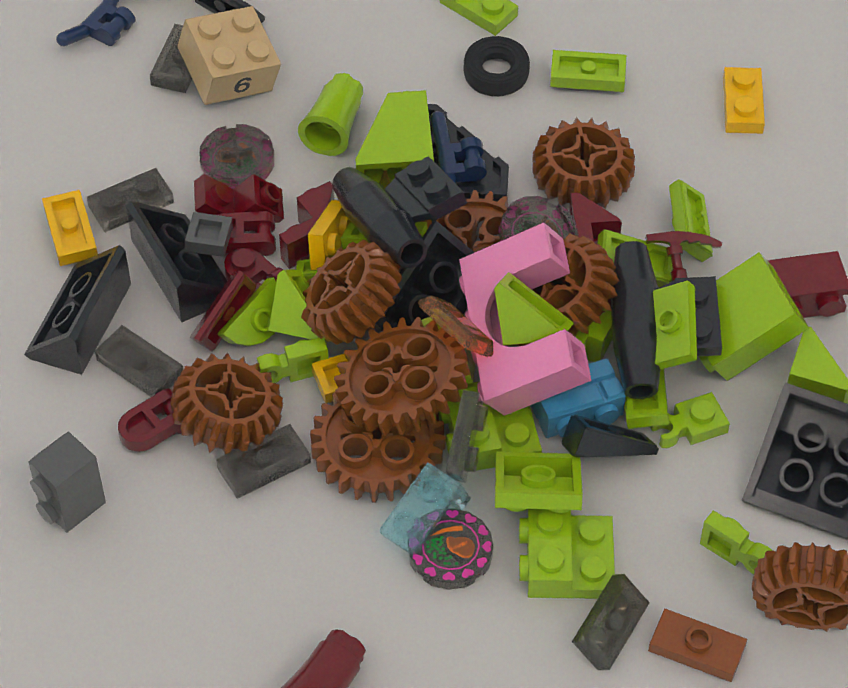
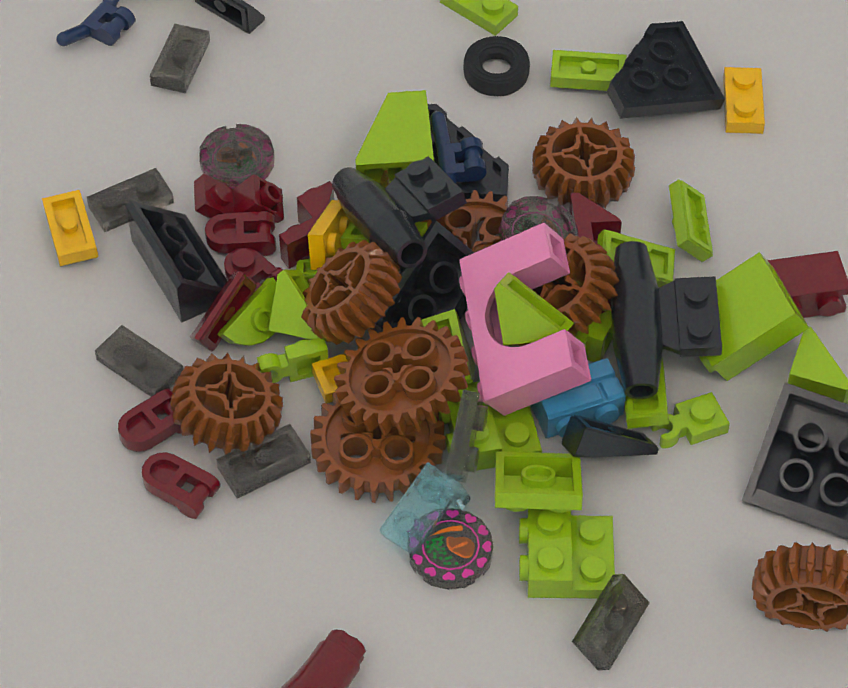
(66, 482): dark grey brick -> none
(82, 312): black slope -> none
(167, 473): none -> dark red plate
(208, 234): dark grey plate -> none
(228, 55): tan brick -> none
(330, 120): lime plant -> none
(457, 325): clear orange tile -> none
(664, 76): none -> black plate
(674, 239): dark red piece -> none
(675, 324): lime plate -> none
(697, 645): dark orange plate -> none
(731, 542): lime plate -> none

